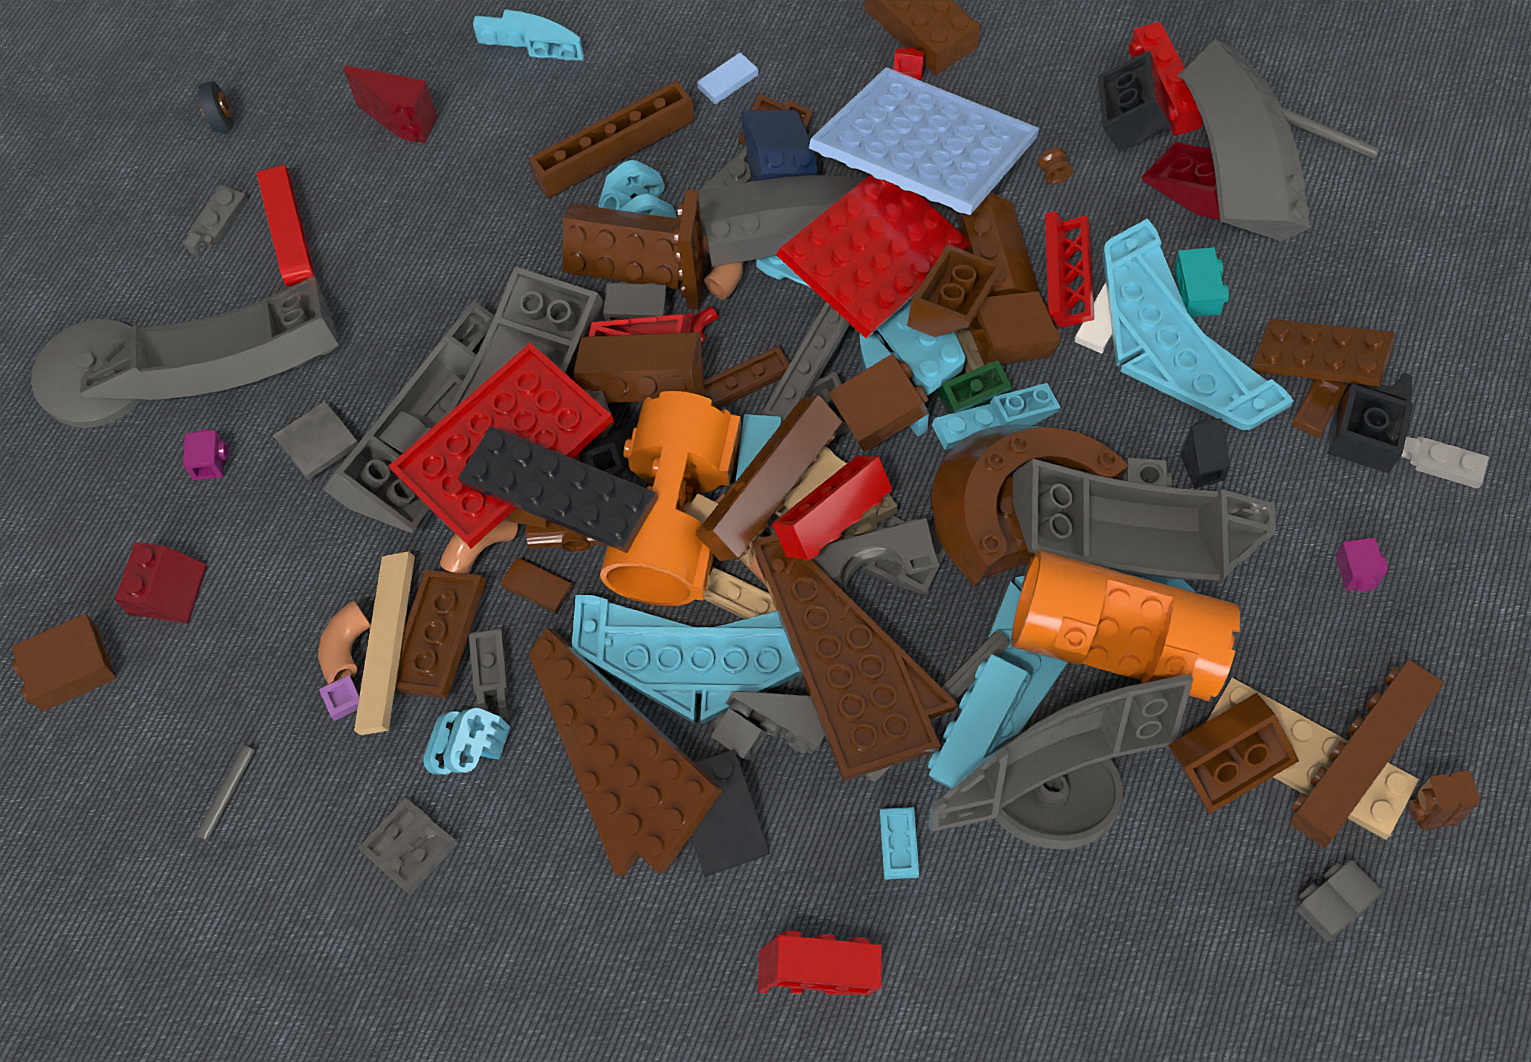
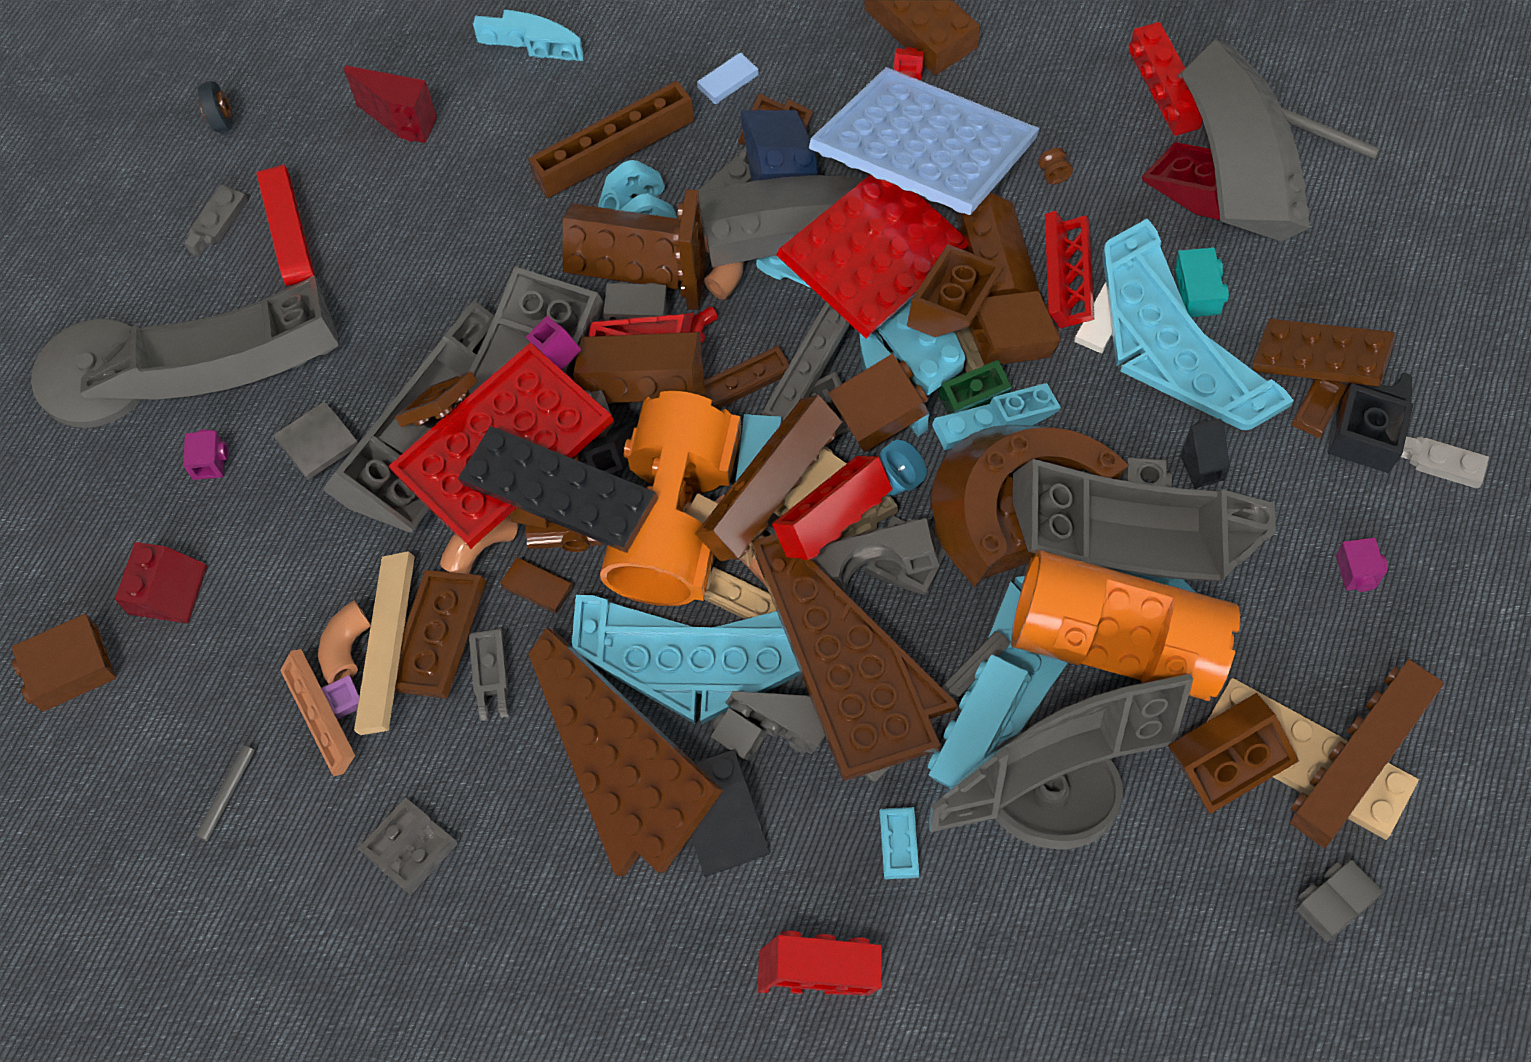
(317, 712): none -> nougat tile
(436, 400): none -> reddish brown plate
(473, 732): medium azure piece -> none
(558, 347): none -> magenta brick
(902, 466): none -> dark azure piece
(1133, 102): black slope -> none
(1444, 800): reddish brown brick -> none

